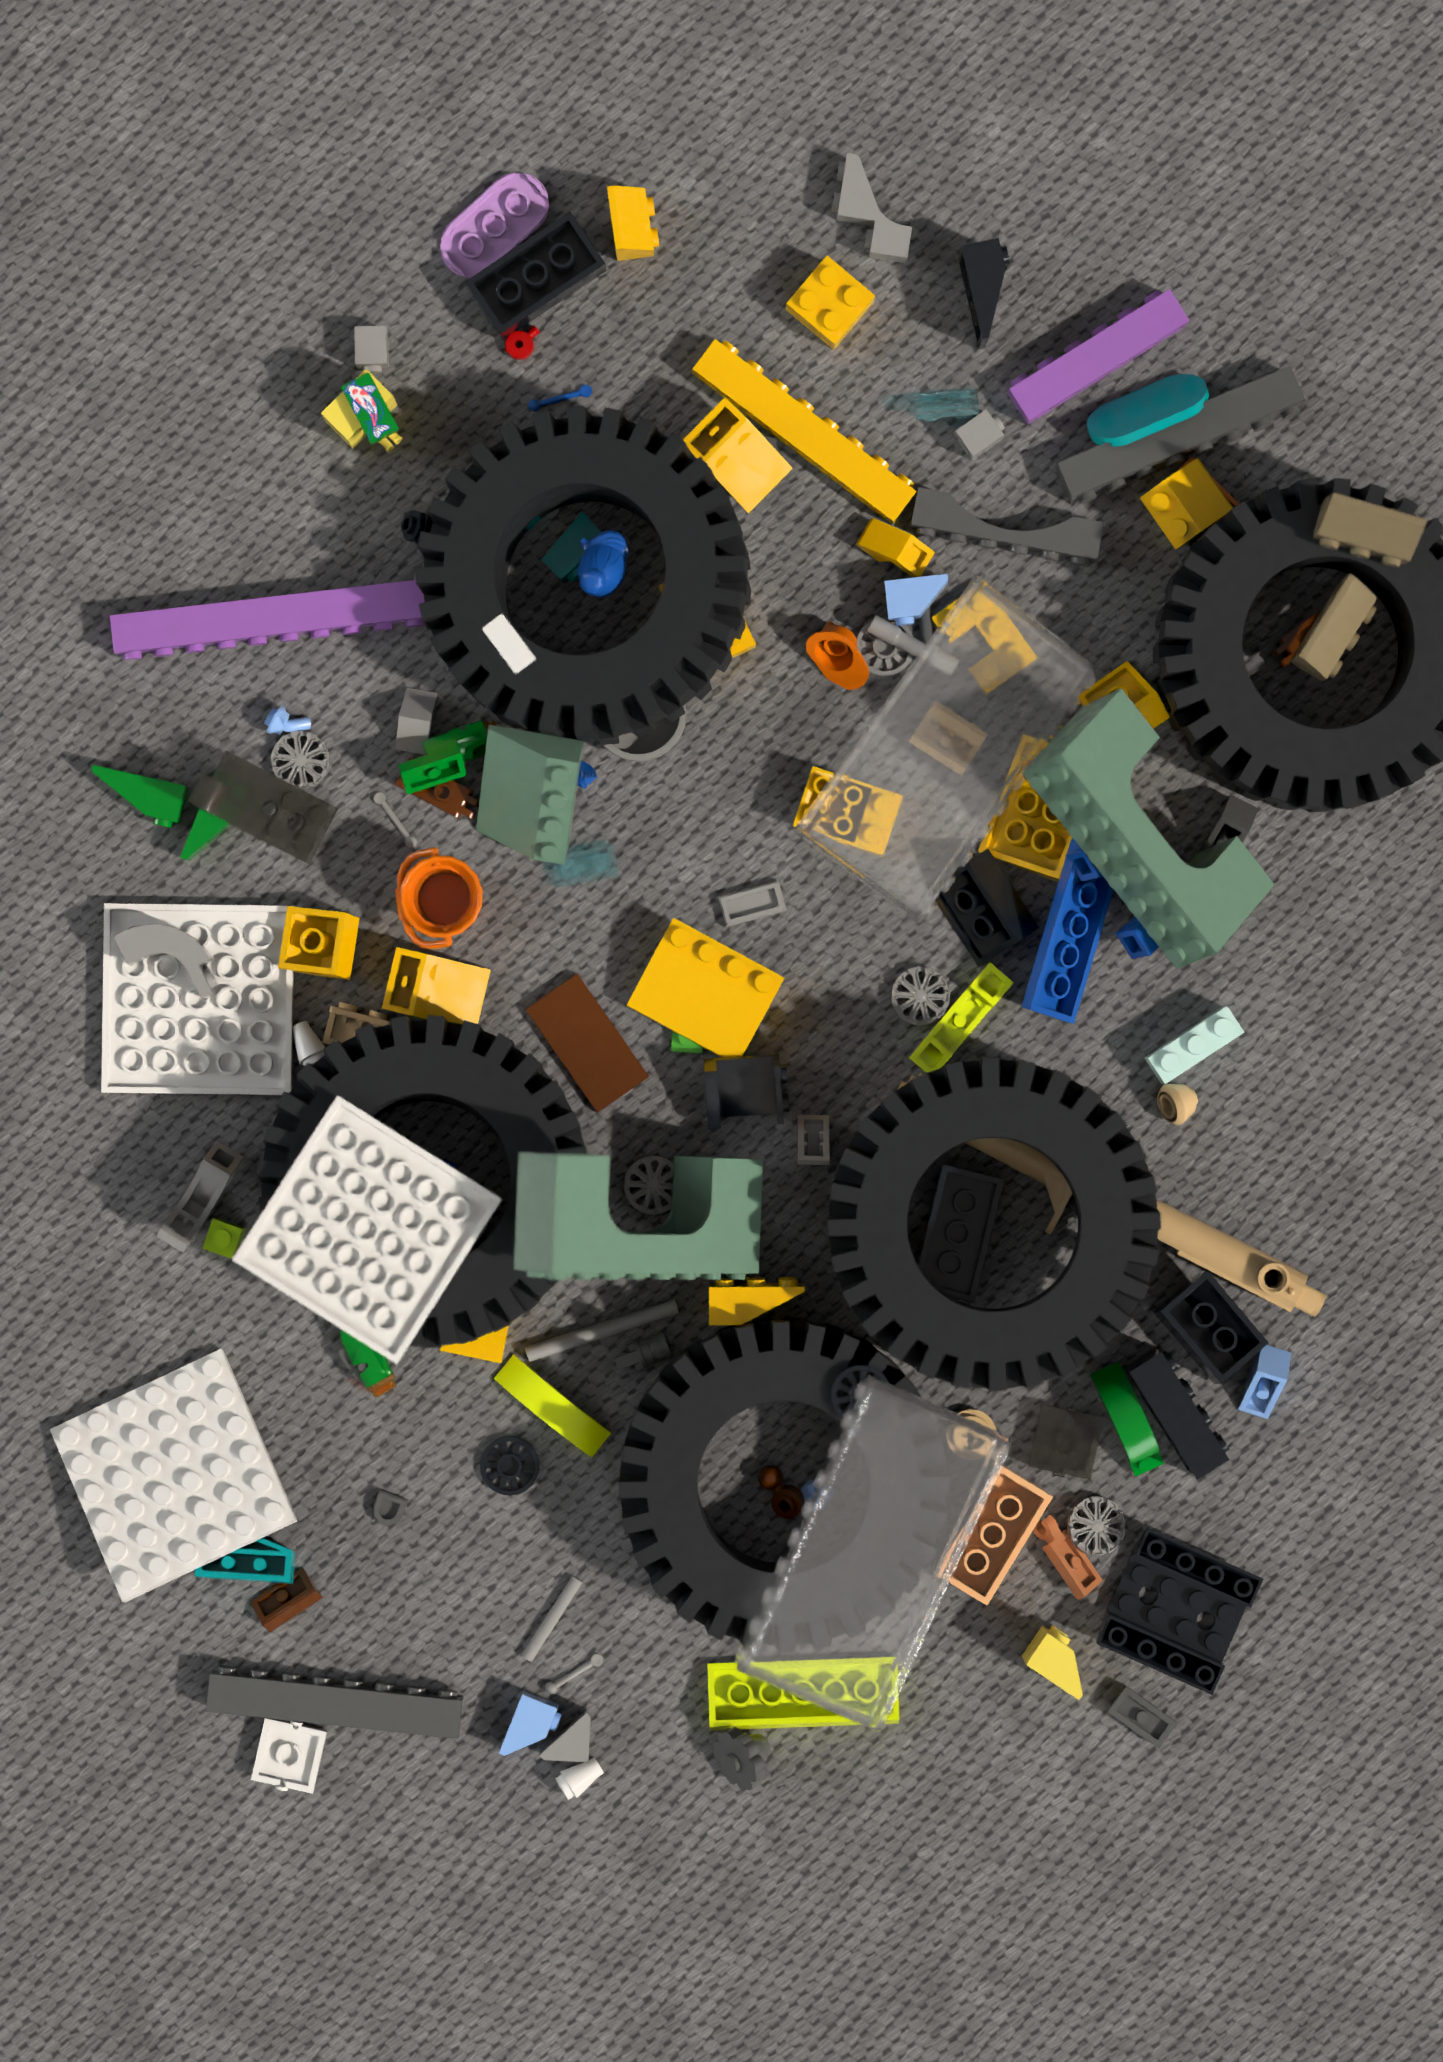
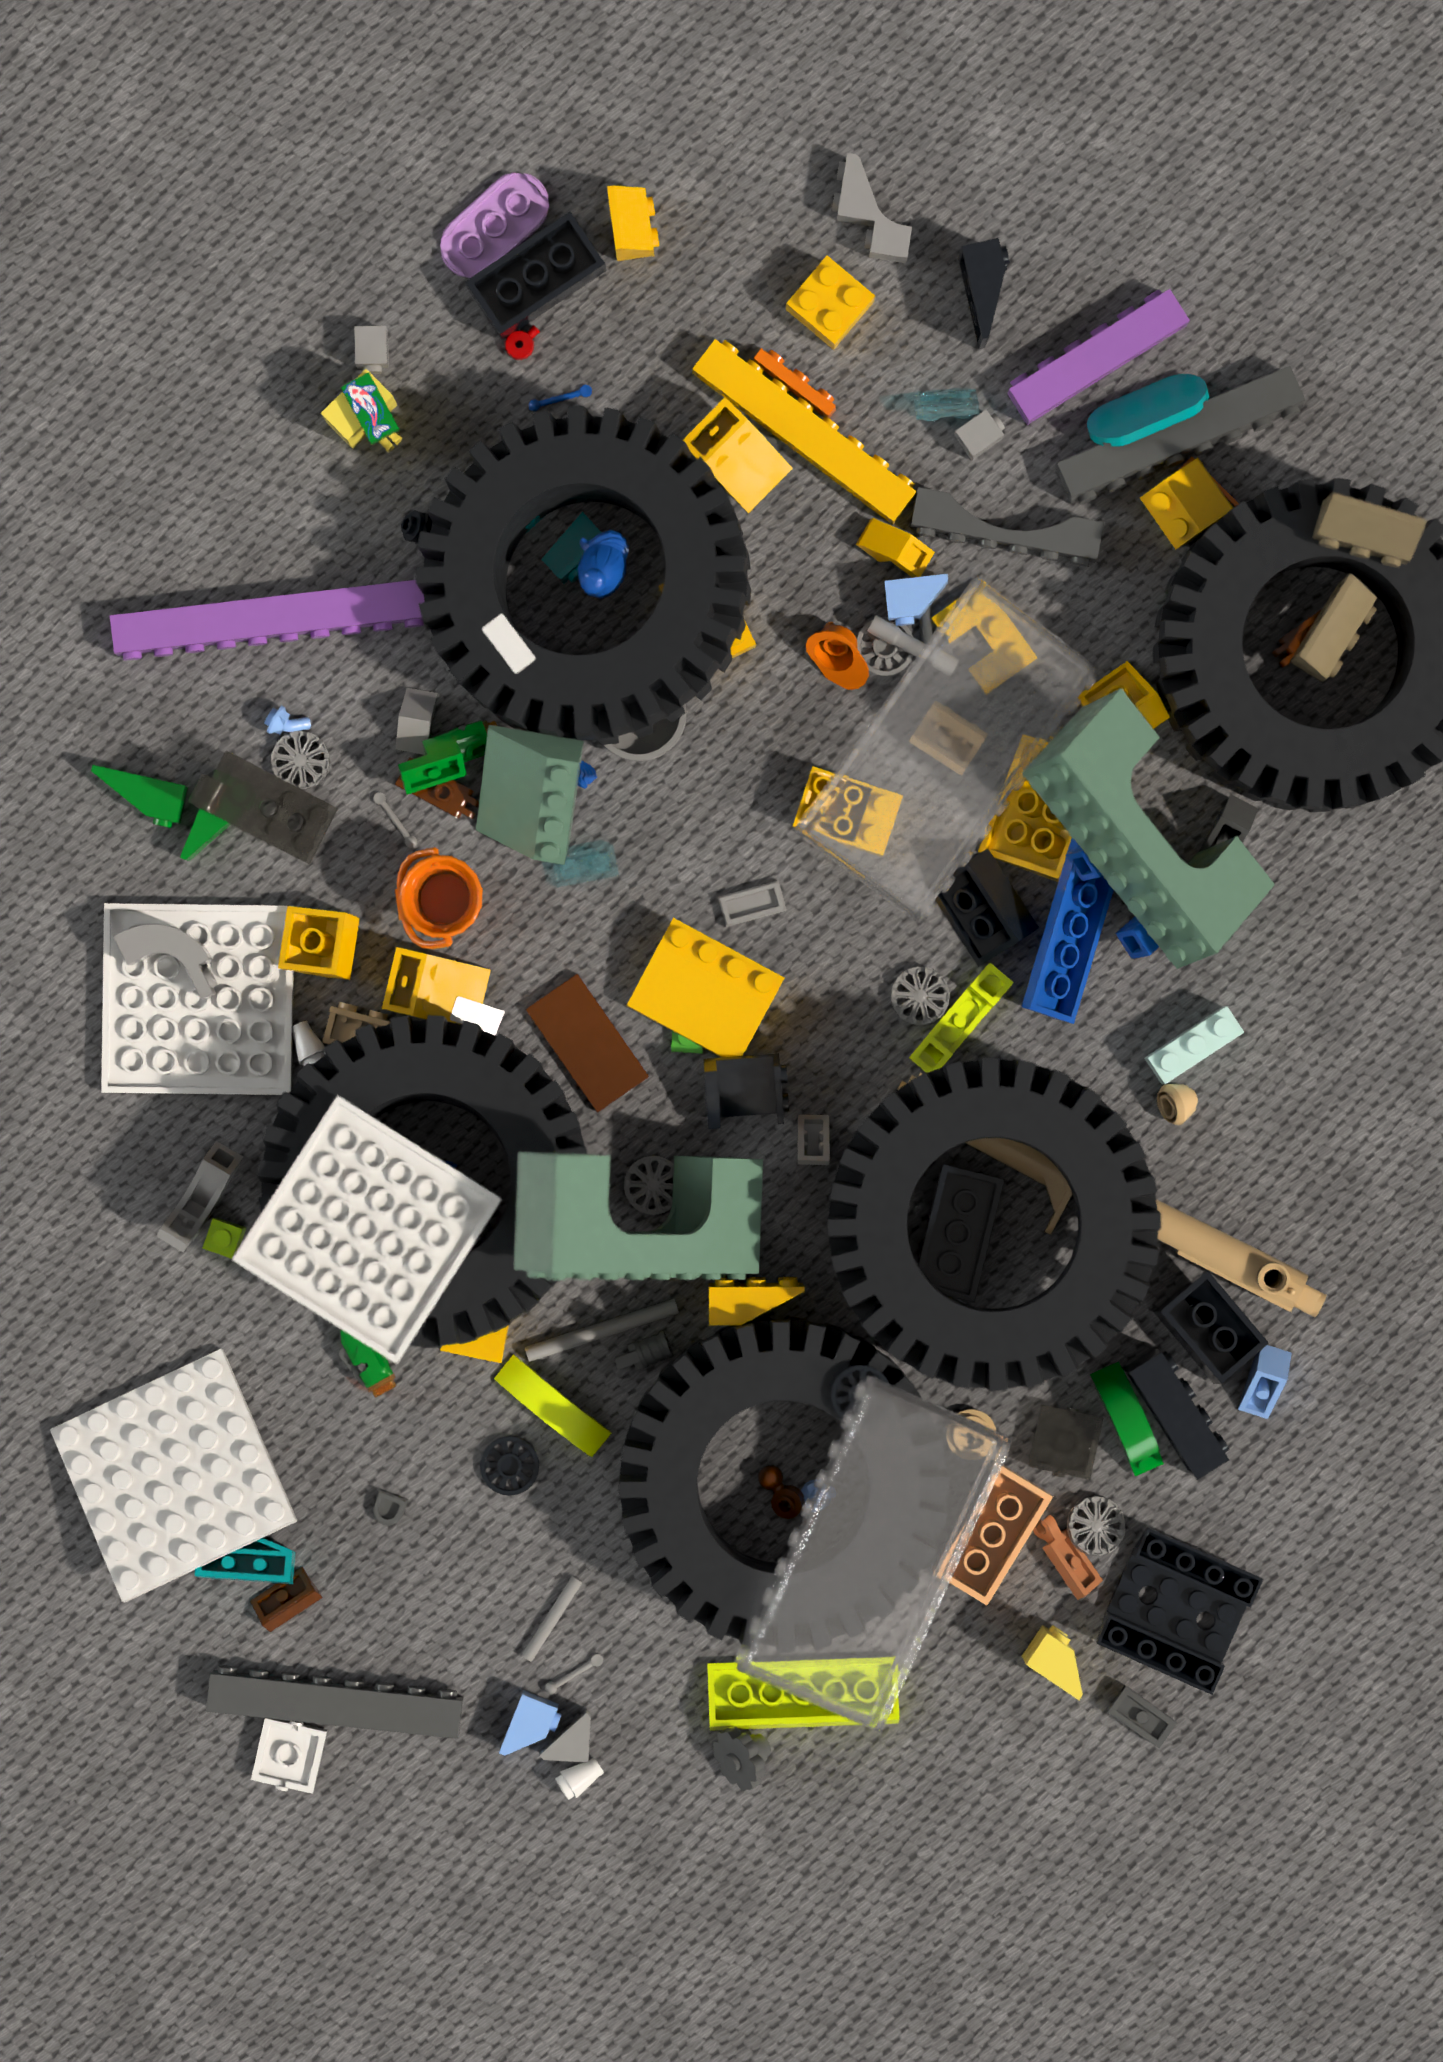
(468, 1010): none -> white sticker
(796, 382): none -> orange plate

